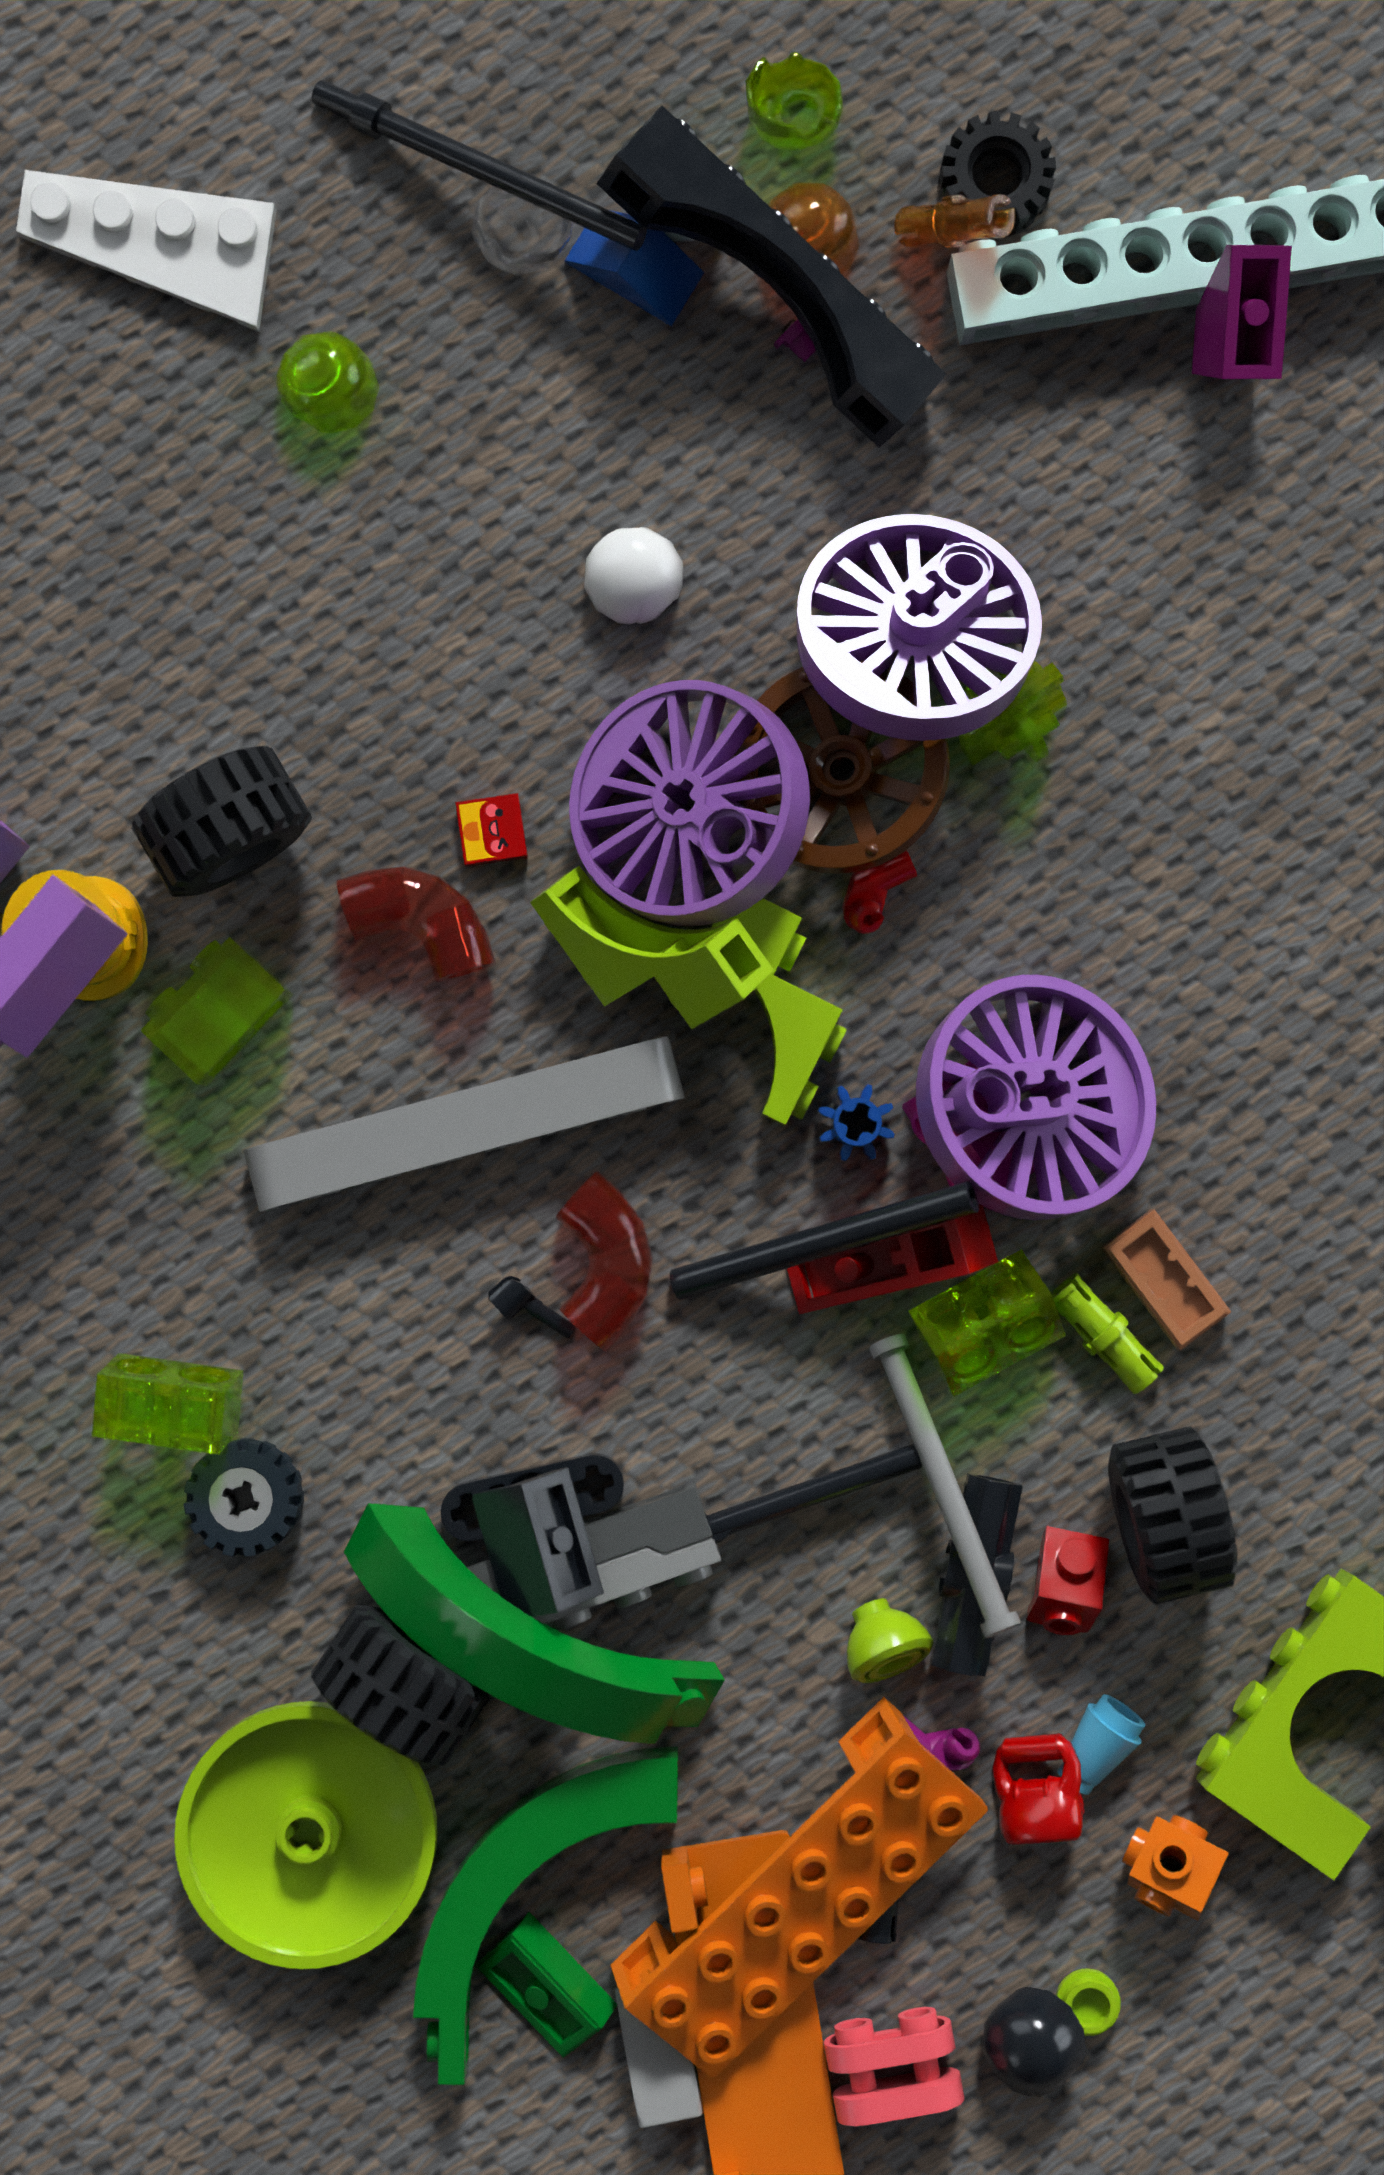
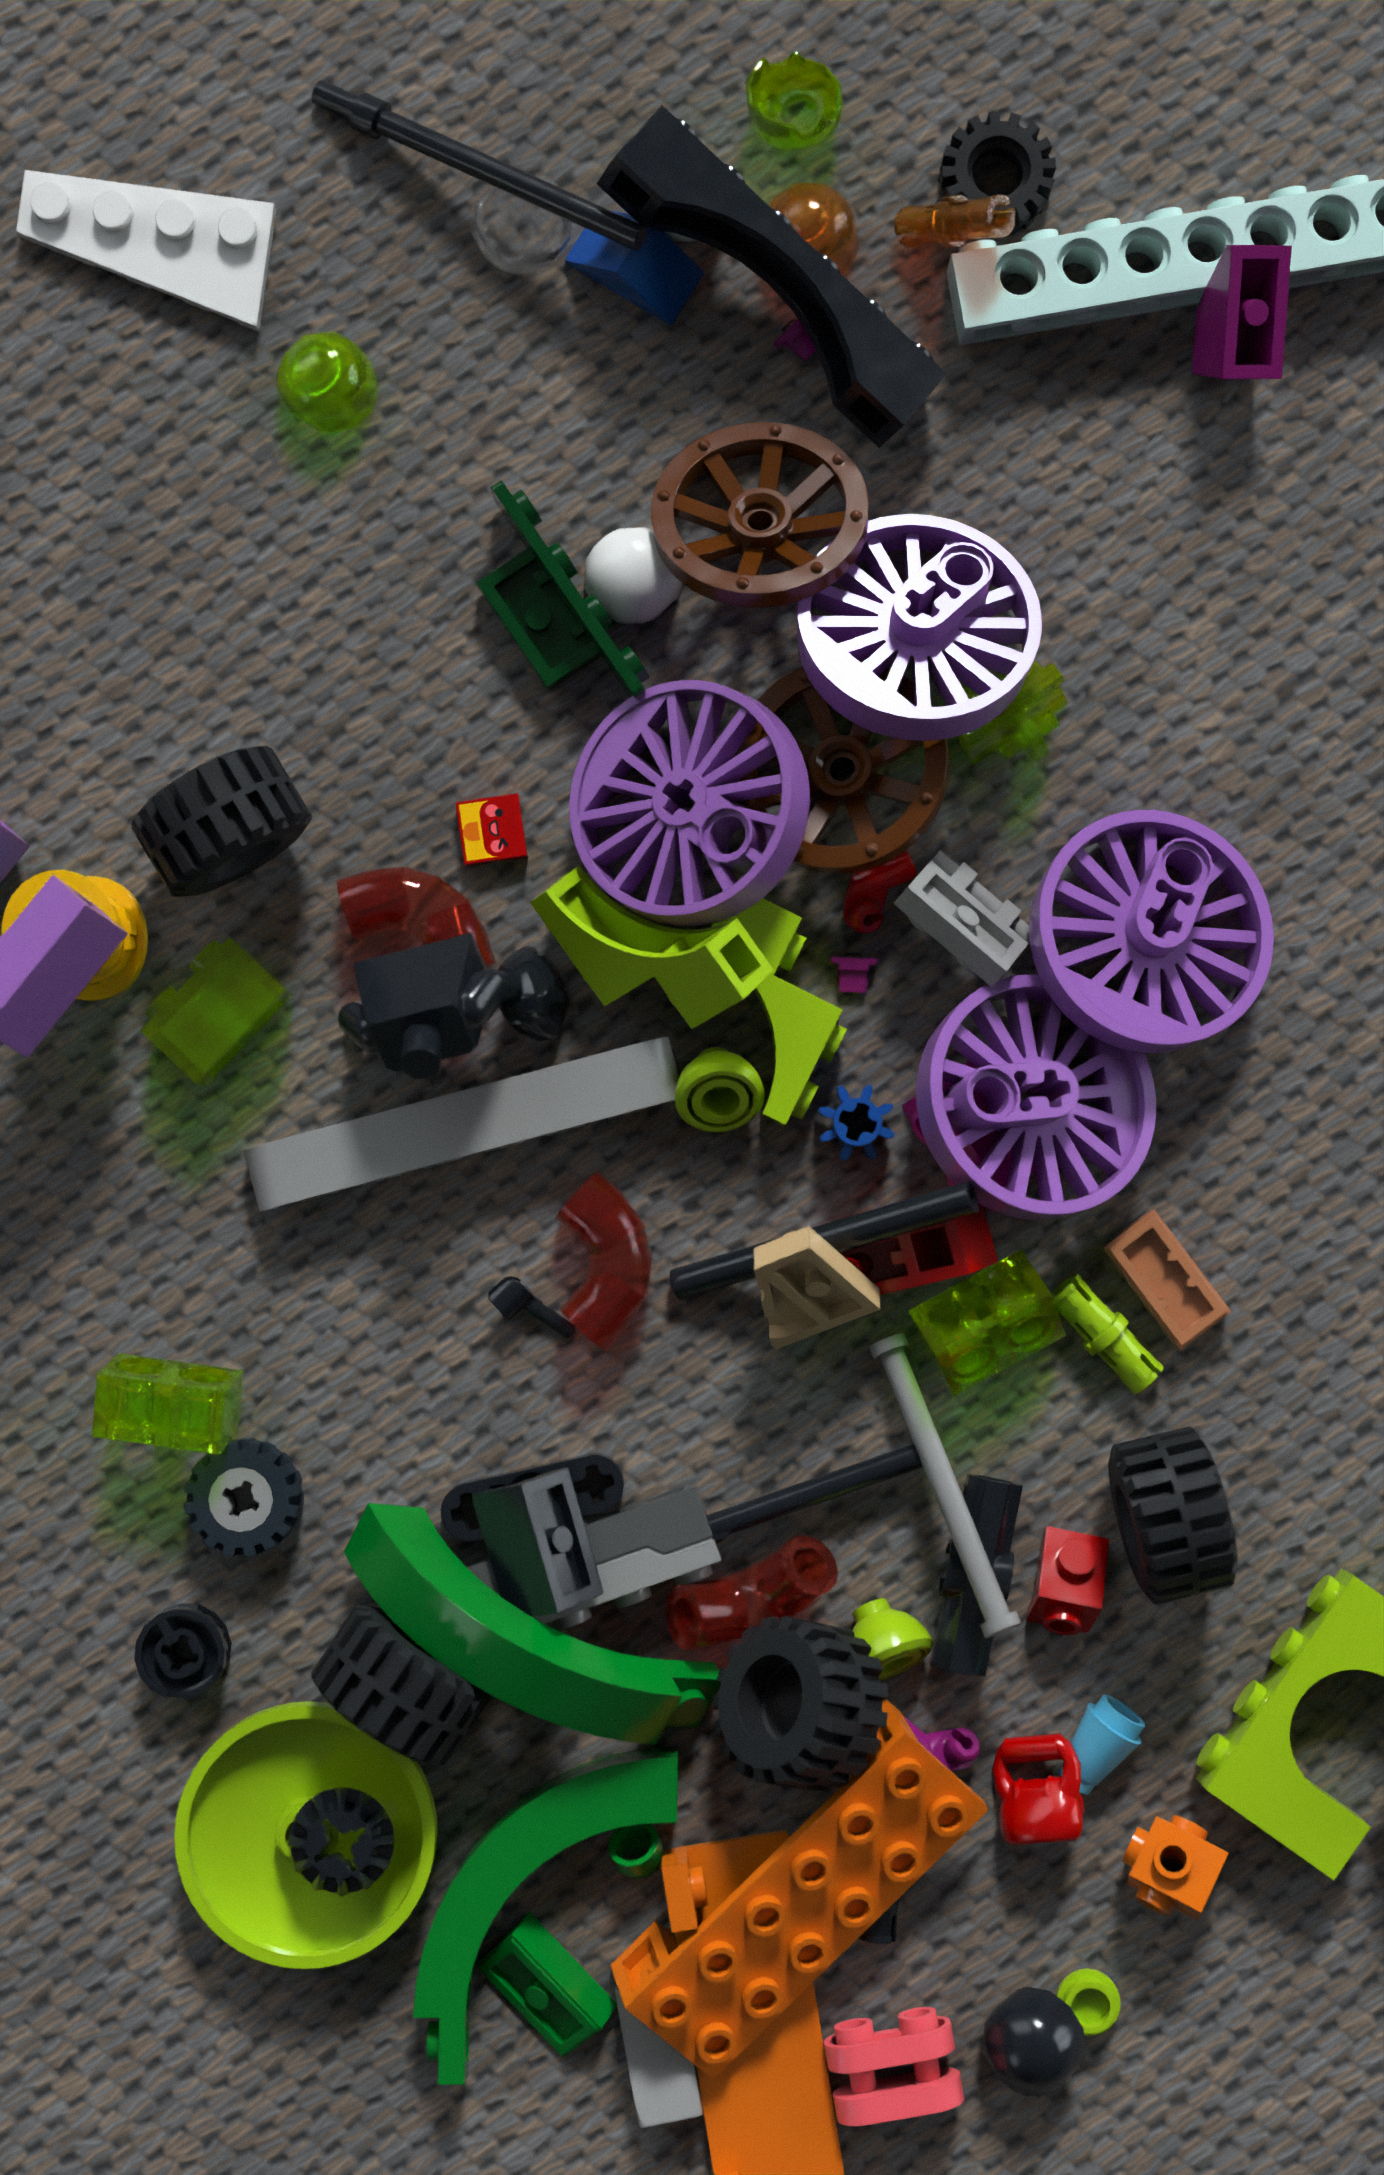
(182, 1651): none -> black wheel
(348, 1811): none -> black gear
(437, 997): none -> black torso
(545, 610): none -> dark green bracket
(638, 1841): none -> green hinge
(719, 1091): none -> lime brick
(761, 519): none -> reddish brown wheel
(777, 1587): none -> clear red cylinder
(809, 1287): none -> tan wing
(836, 1713): none -> black tyre
(853, 972): none -> magenta piece
(965, 918): none -> light grey plate
(1154, 931): none -> medium lavender piece

